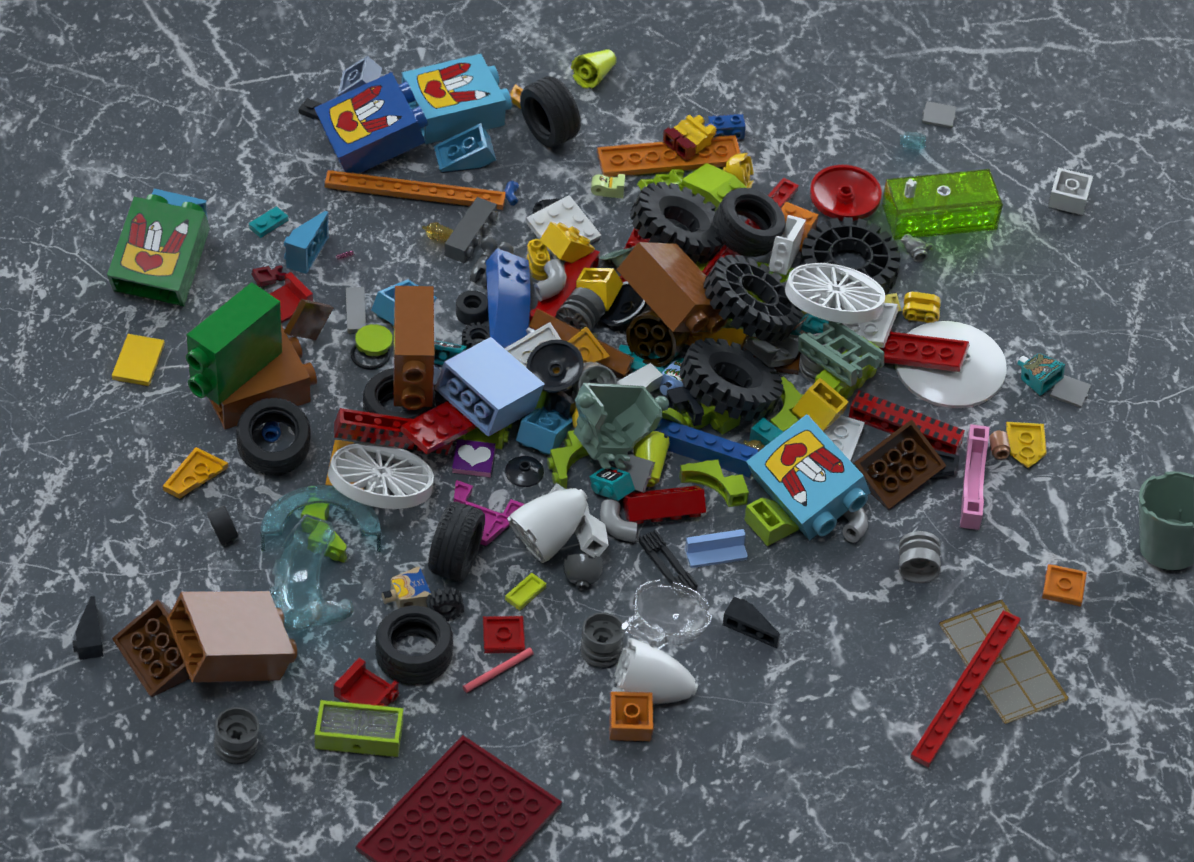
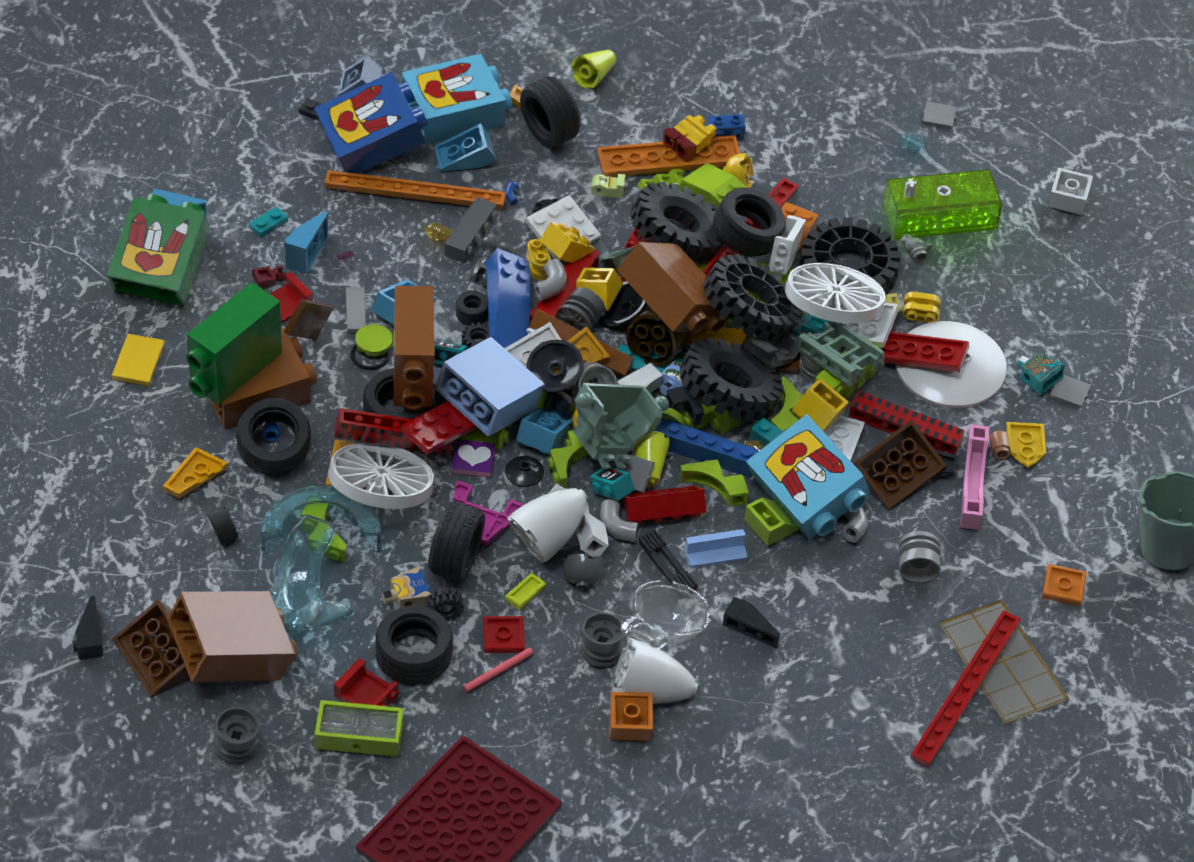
(845, 192): red dish -> none

